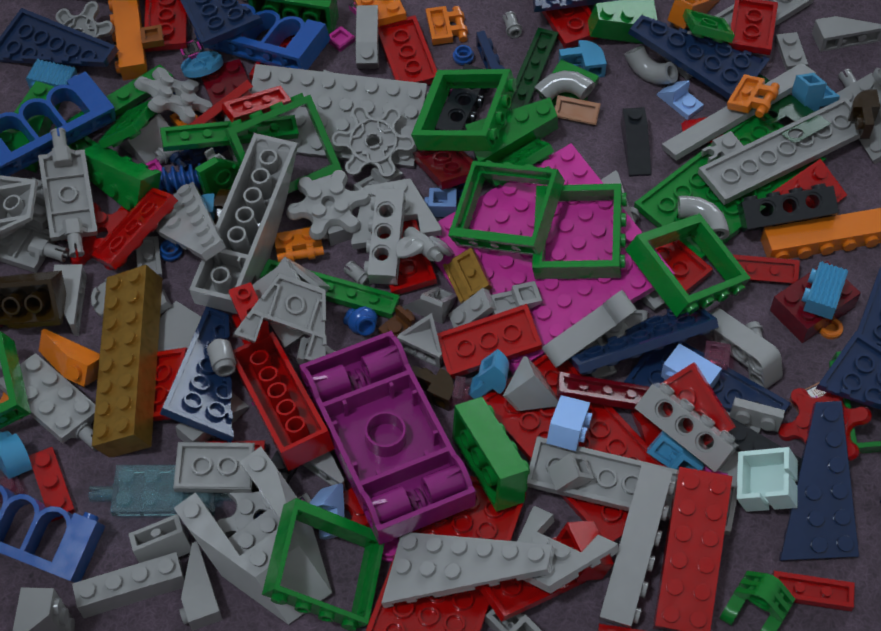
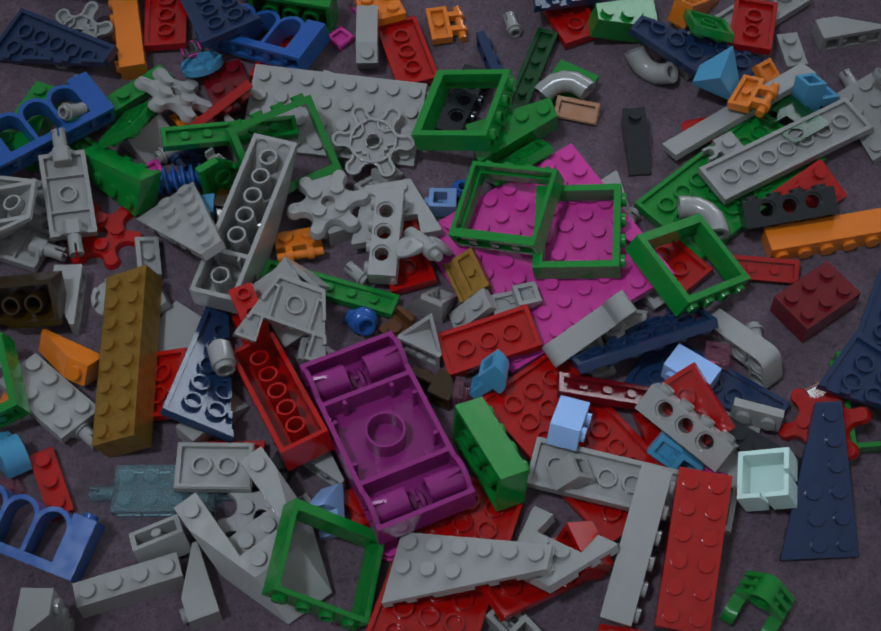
(50, 73): dark azure brick -> none
(69, 111): none -> light grey pin
(134, 228): red plate -> none
(152, 36): dark orange plate -> none
(170, 256): blue plate -> none
(244, 106): red plate -> none
(444, 167): dark red plate -> none
(463, 55): blue plate -> none
(529, 388): light grey slope -> none
(587, 56): dark azure brick -> none
(680, 99): light blue slope -> none
(718, 74): none -> dark azure slope
(766, 70): none -> orange tile
(818, 590): red plate -> none
(825, 290): dark azure brick -> none
(833, 330): orange tile -> none
(864, 112): dark brown brick -> none

